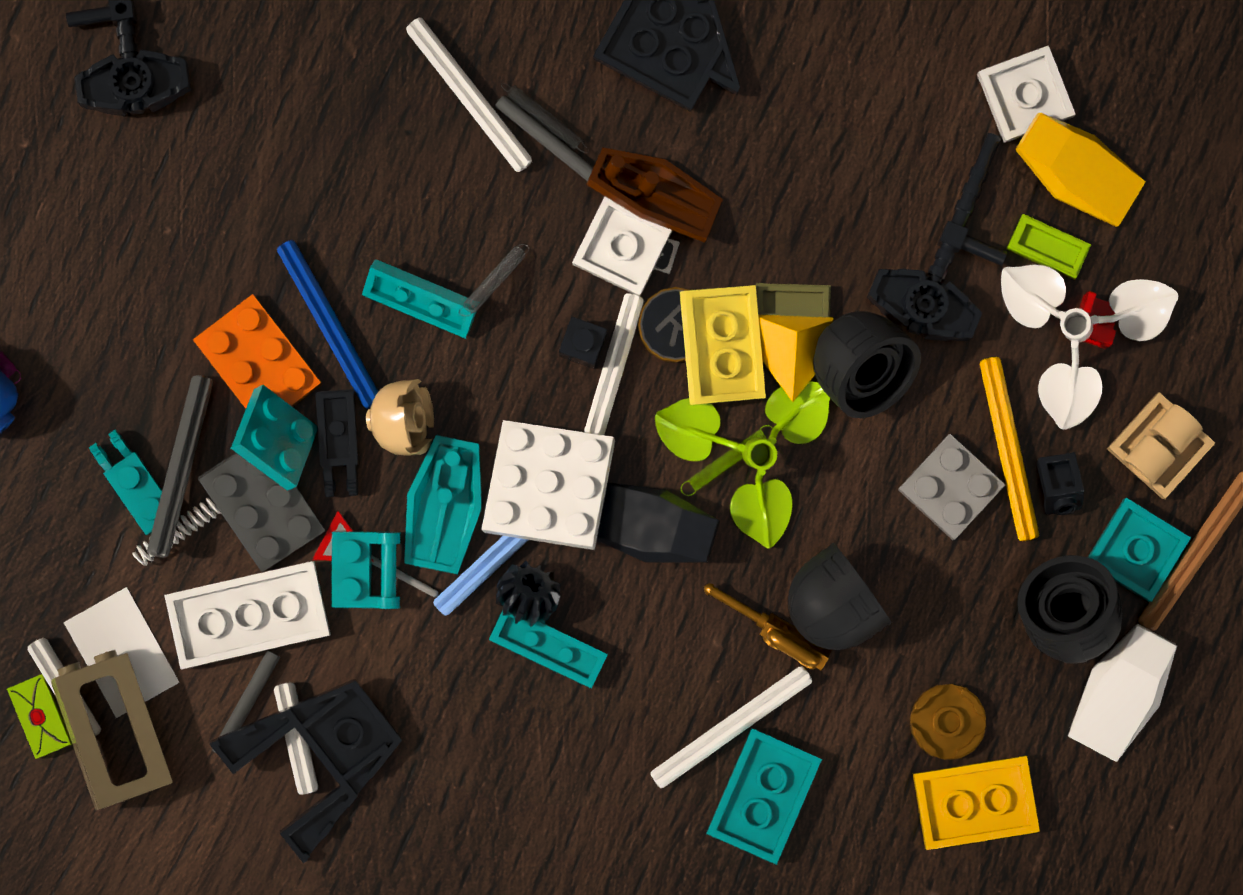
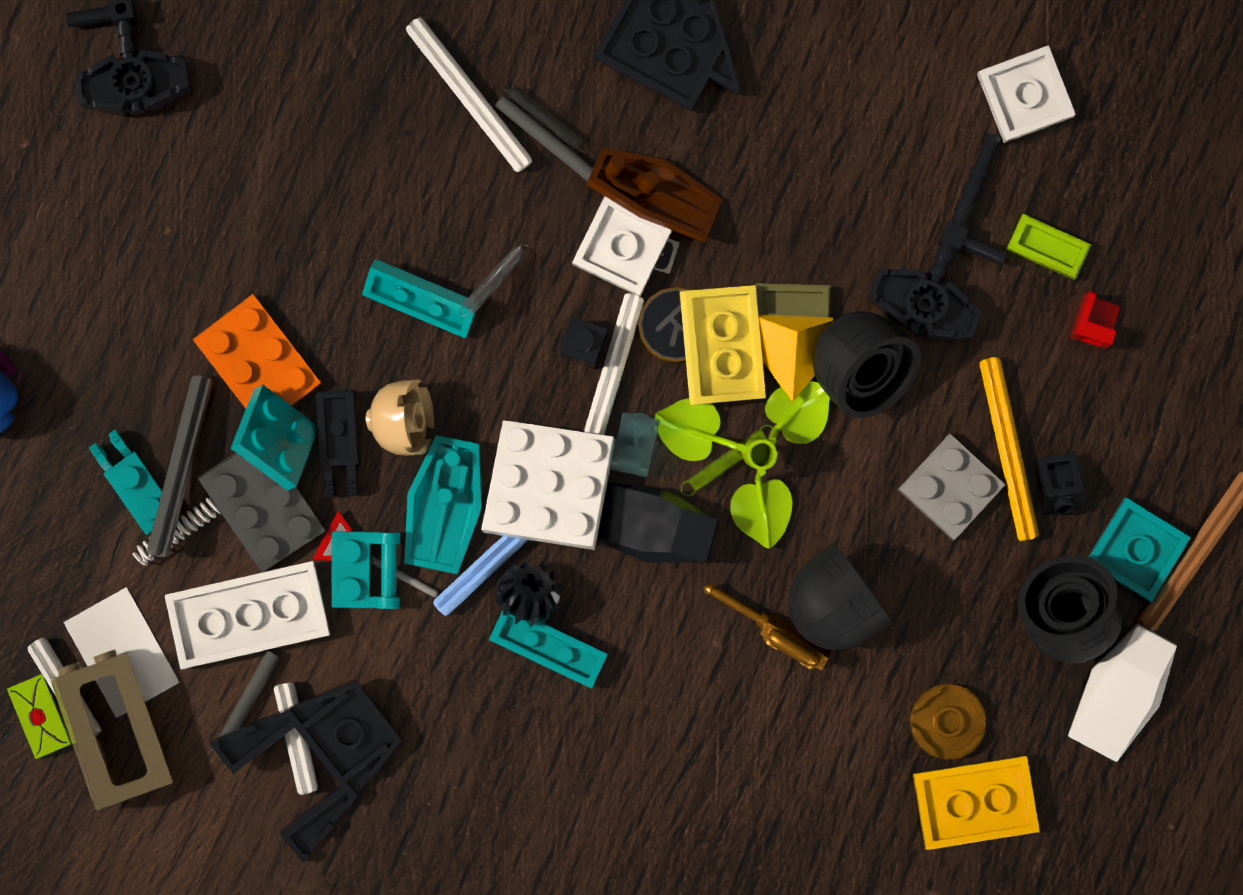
(328, 322): blue axle -> none
(635, 444): none -> clear light blue bracket
(731, 727): white axle -> none
(763, 796): teal plate -> none
(1037, 291): white plant -> none
(1079, 169): yellow piece -> none
(1161, 445): tan plate -> none

